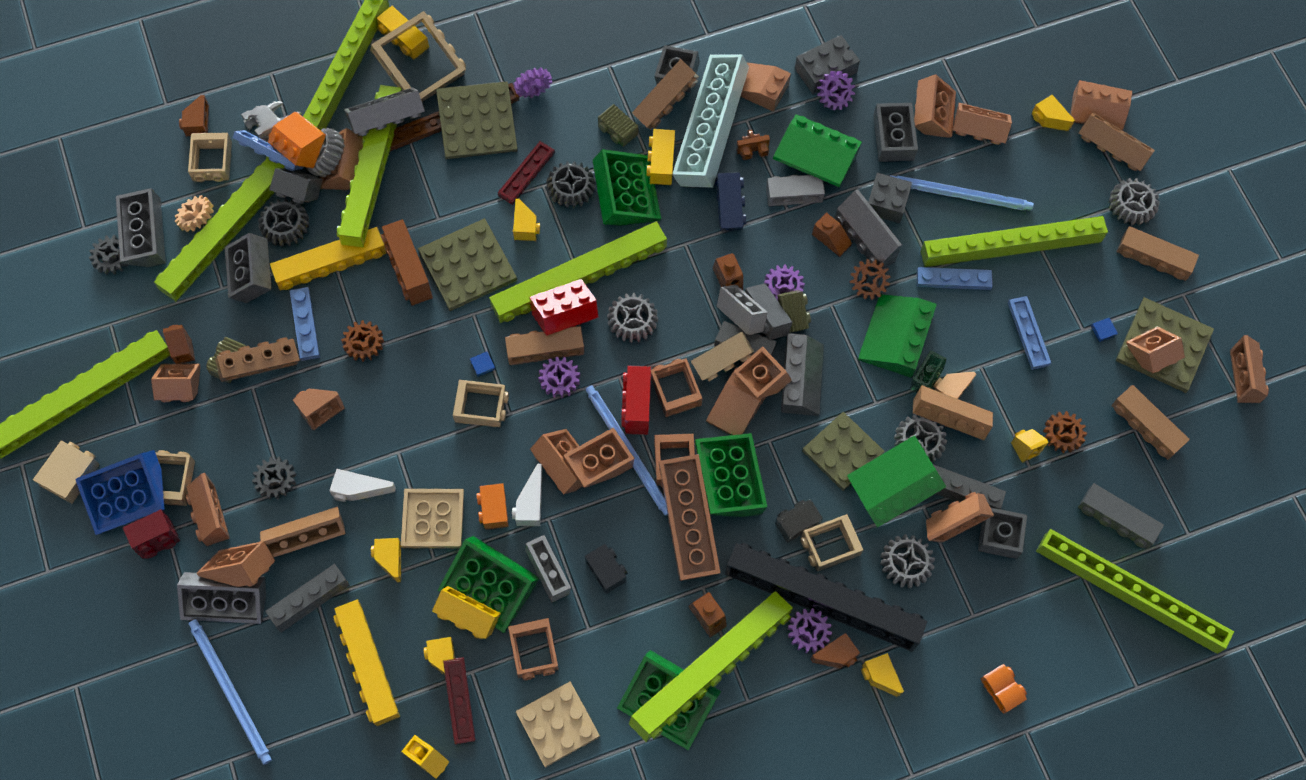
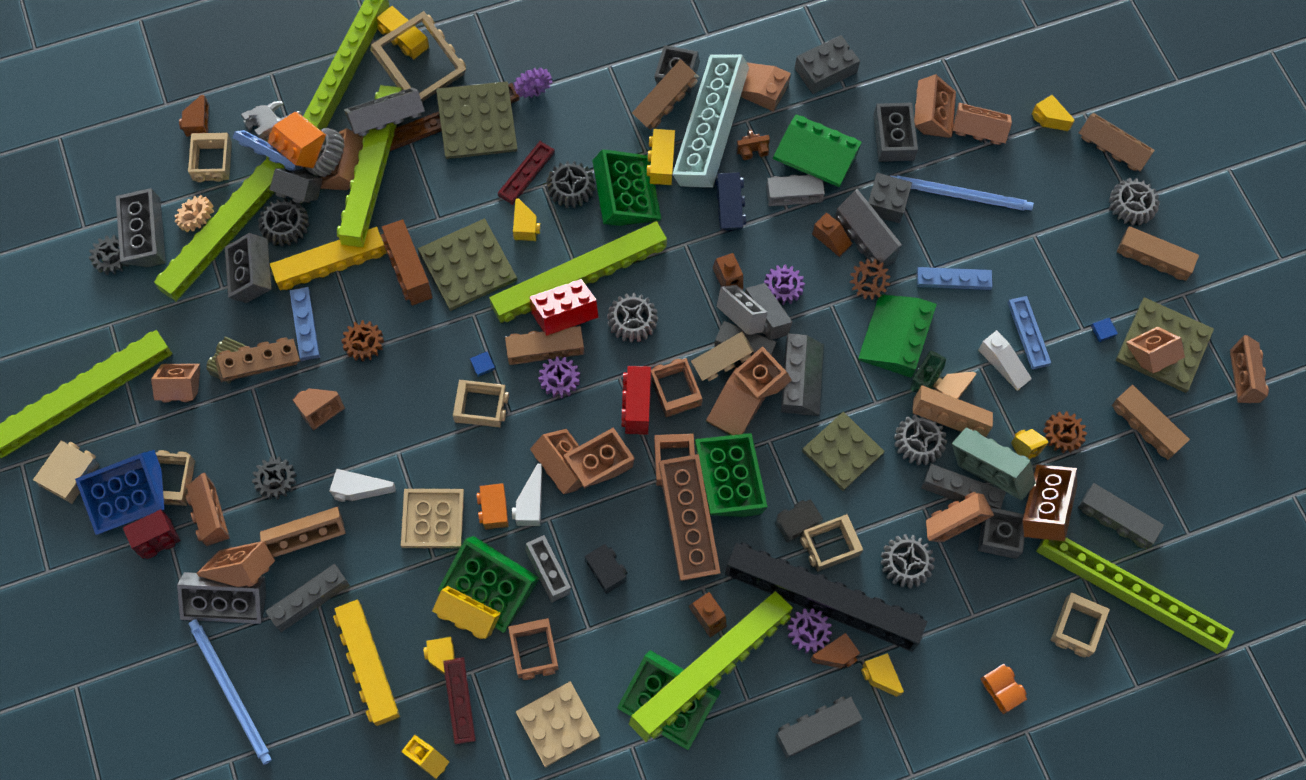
(179, 344): dark orange slope -> none
(388, 556): yellow slope -> none
(617, 125): olive brick -> none
(638, 465): light blue piece -> none
(794, 306): olive brick -> none
(818, 727): none -> dark grey brick
(840, 96): medium lavender gear -> none
(896, 481): green slope -> none
(994, 463): none -> sand green brick
(1005, 360): none -> white slope
(1013, 241): lime brick -> none
(1050, 503): none -> dark orange brick
(1086, 607): none -> tan window
(1102, 100): nougat slope -> none

